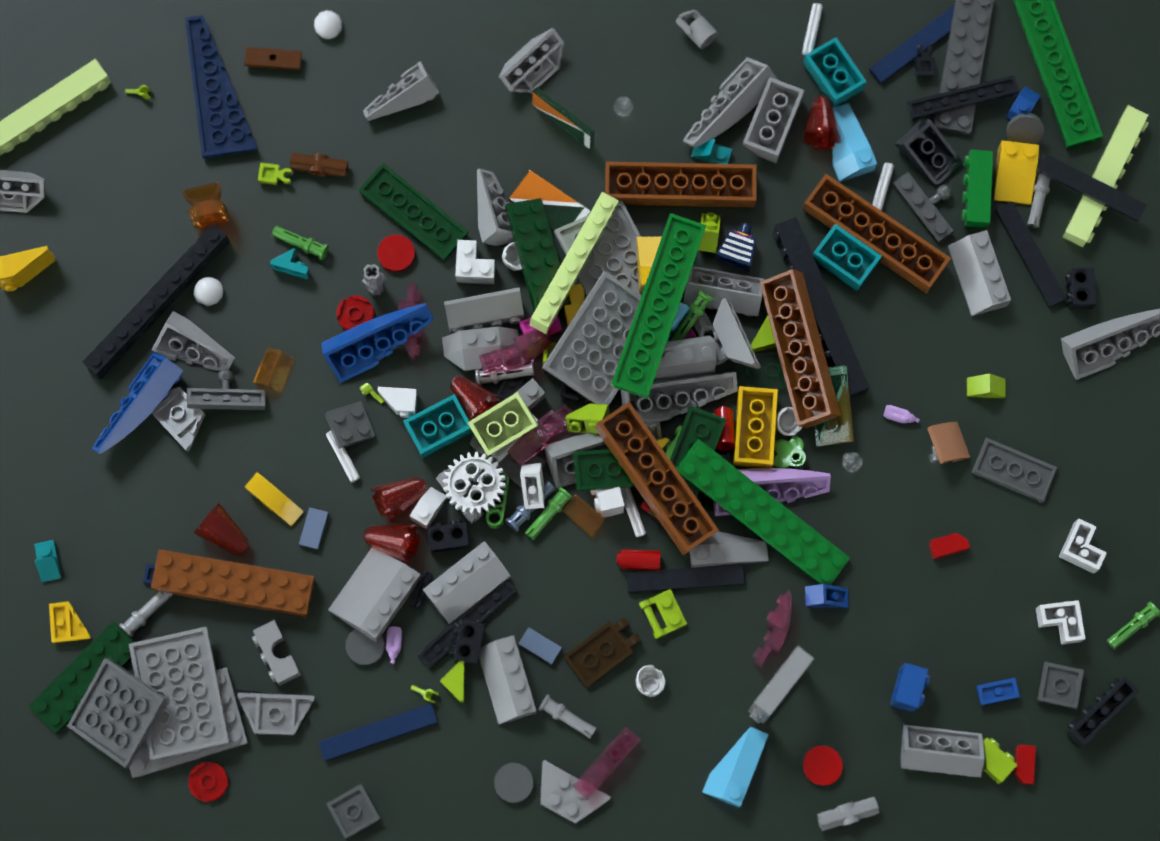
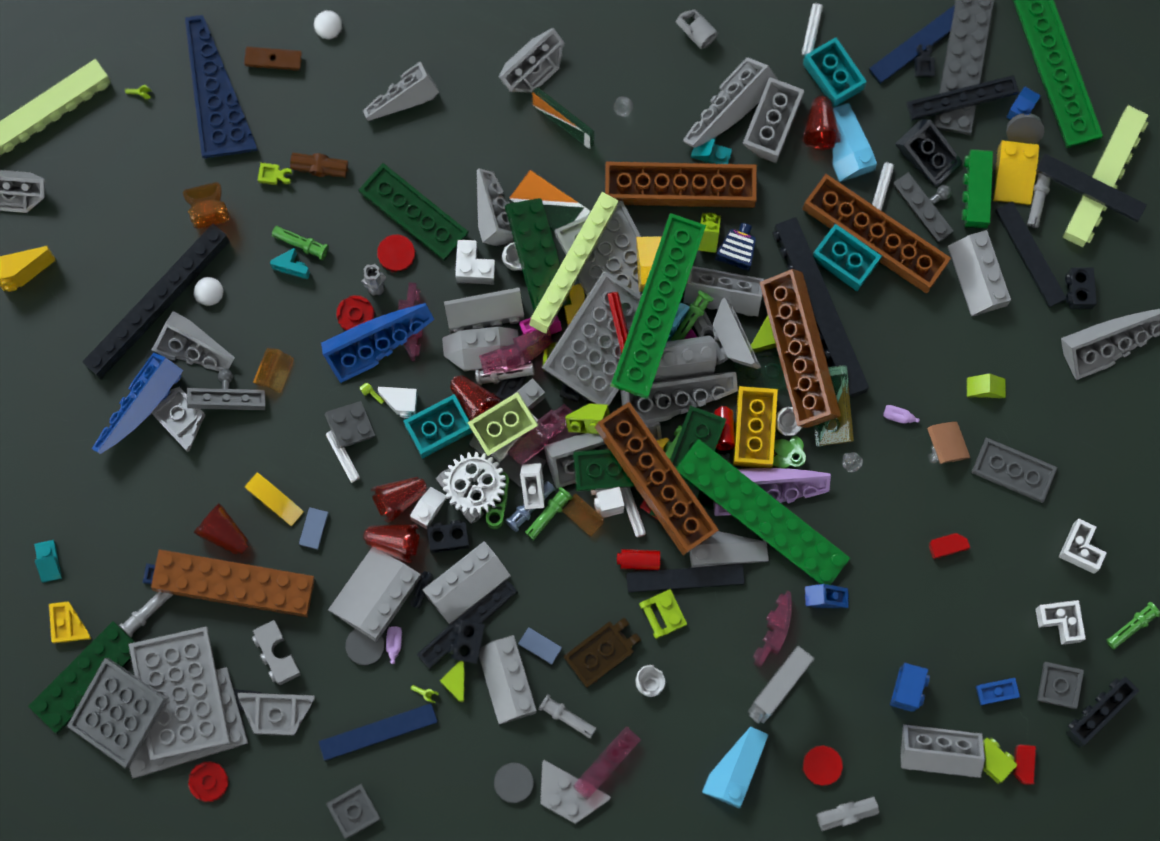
(618, 317): none -> red axle

